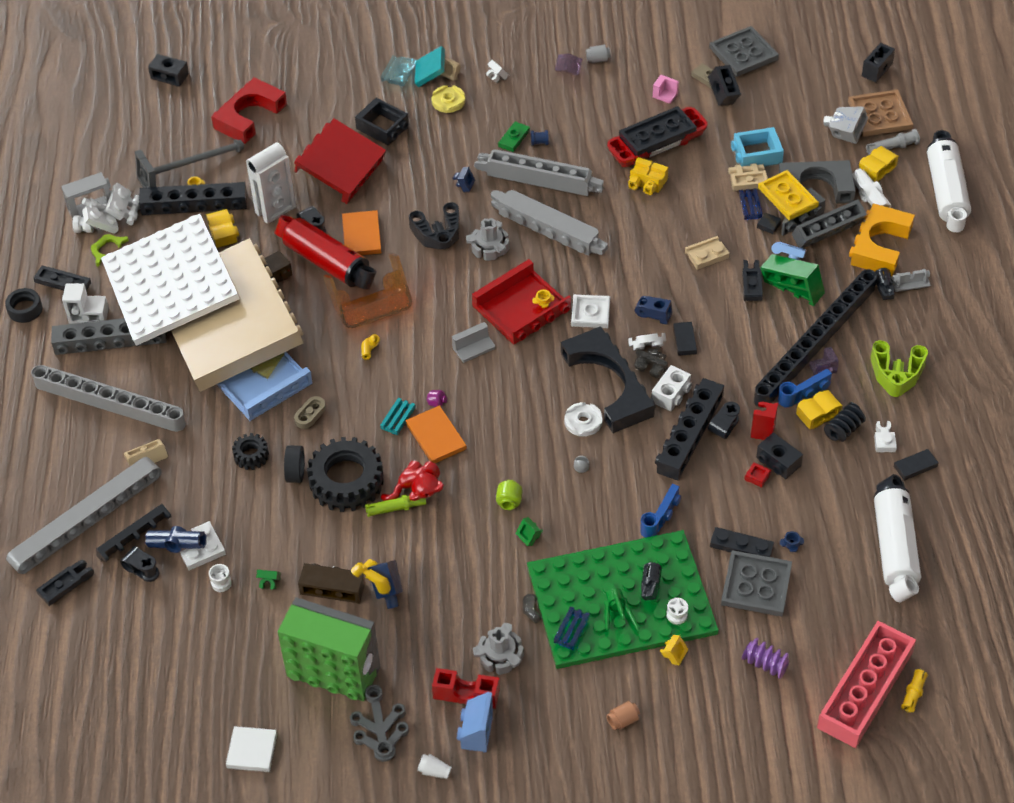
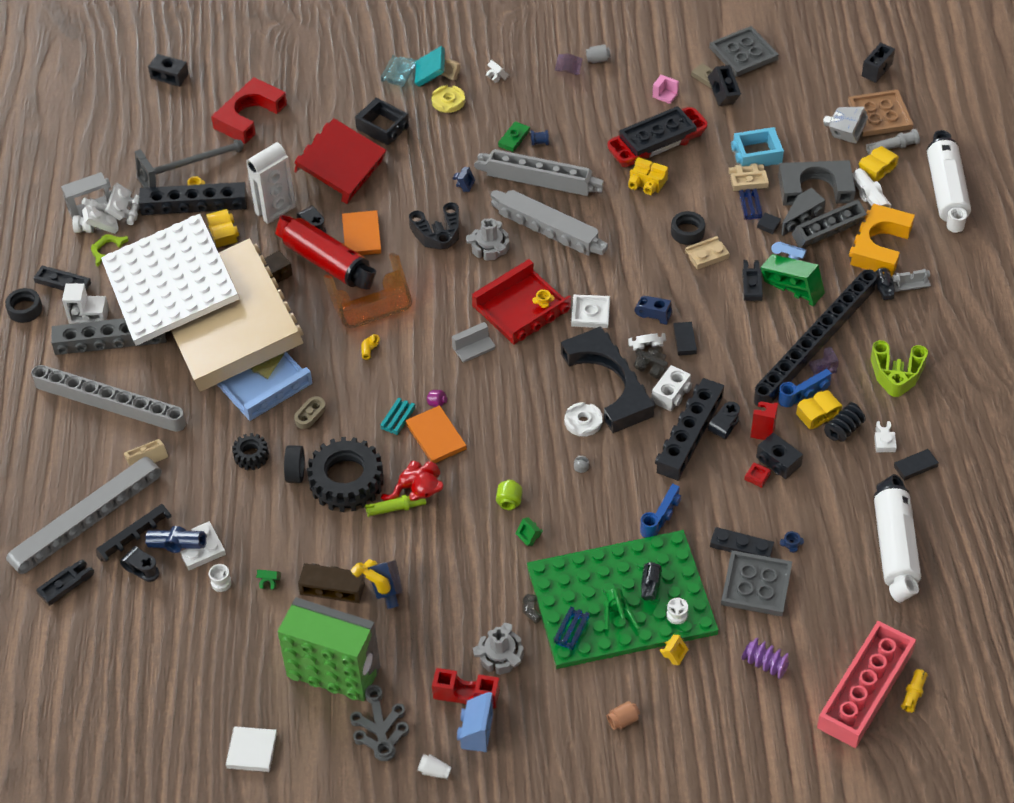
(688, 217): none -> black tyre
(788, 195): yellow tile -> none

